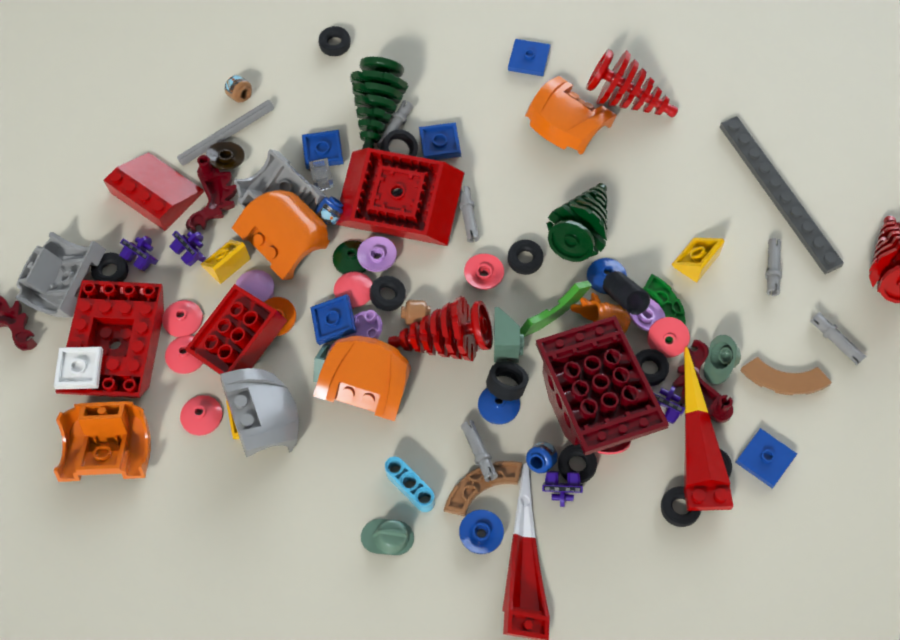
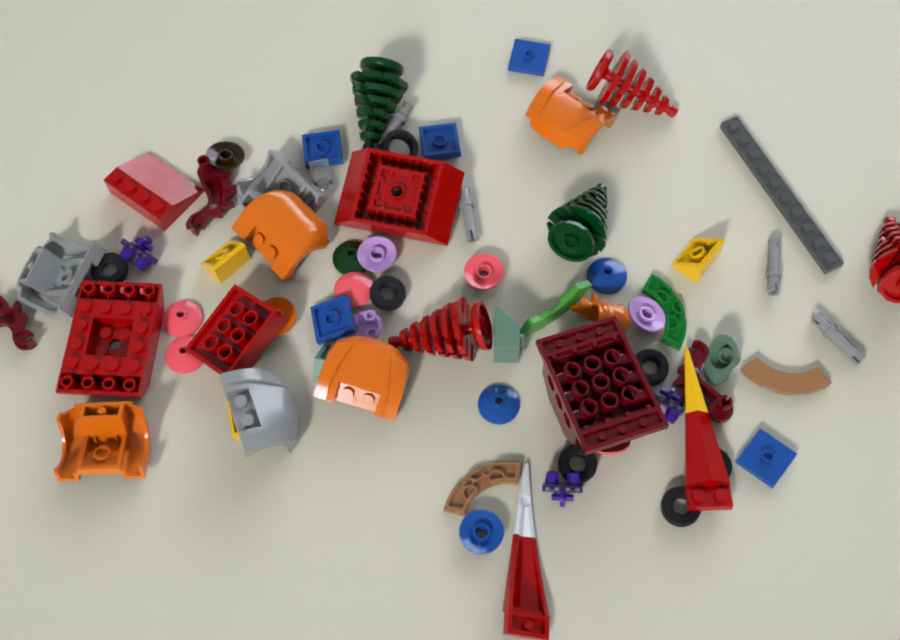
(78, 368): white tile -> none
(190, 244): dark purple hips -> none
(203, 423): coral dish -> none
(225, 132): light grey axle -> none
(238, 88): medium nougat head -> none
(257, 283): lavender dish -> none
(329, 210): head -> none
(331, 32): black tyre -> none
(387, 537): sand green piece -> none
(407, 474): medium azure beam -> none
(414, 311): medium nougat head -> none
(482, 458): light grey pin -> none
(504, 391): black tyre -> none
(525, 268): black tyre -> none
(541, 457): blue head -> none
(626, 292): black piece -> none
(668, 327): coral dish -> none

